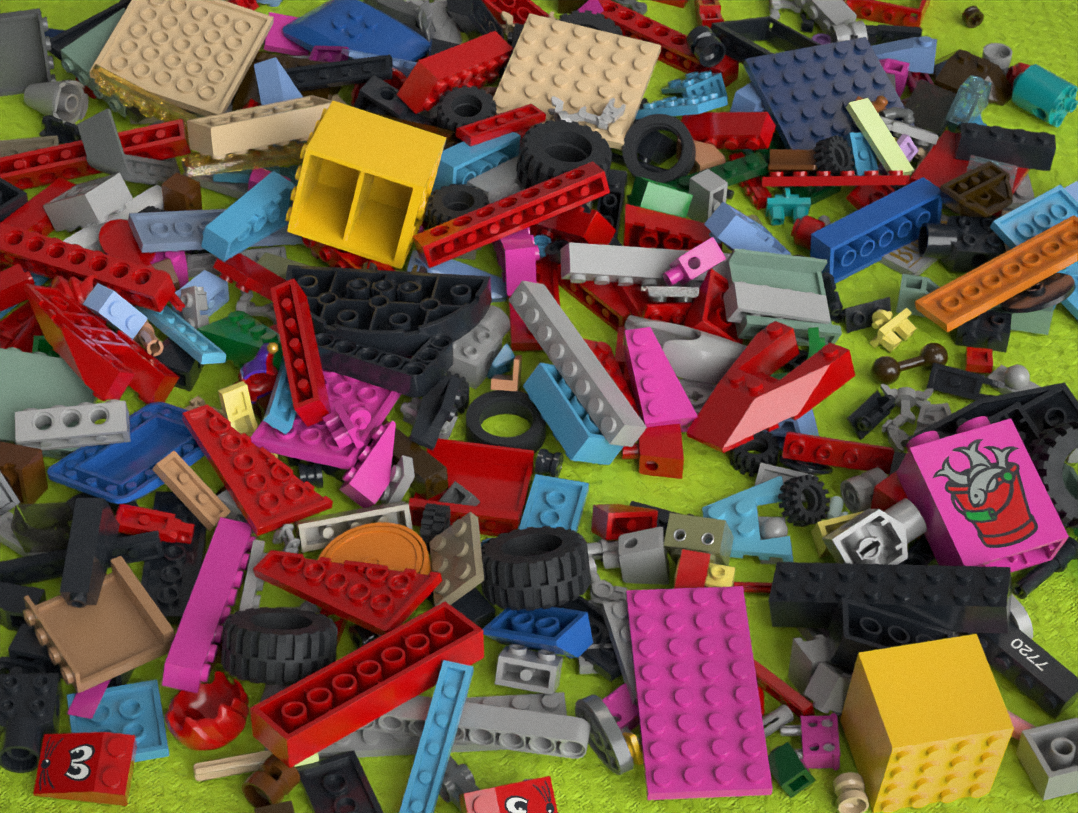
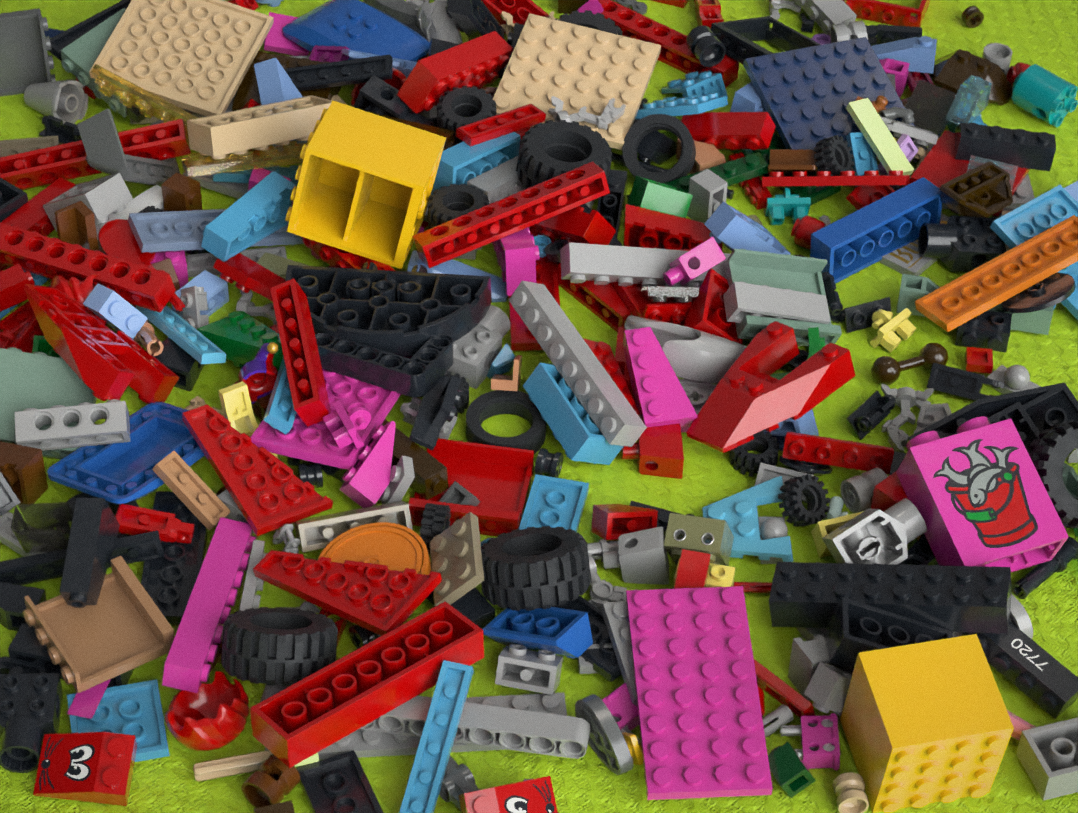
(77, 226): none -> reddish brown panel

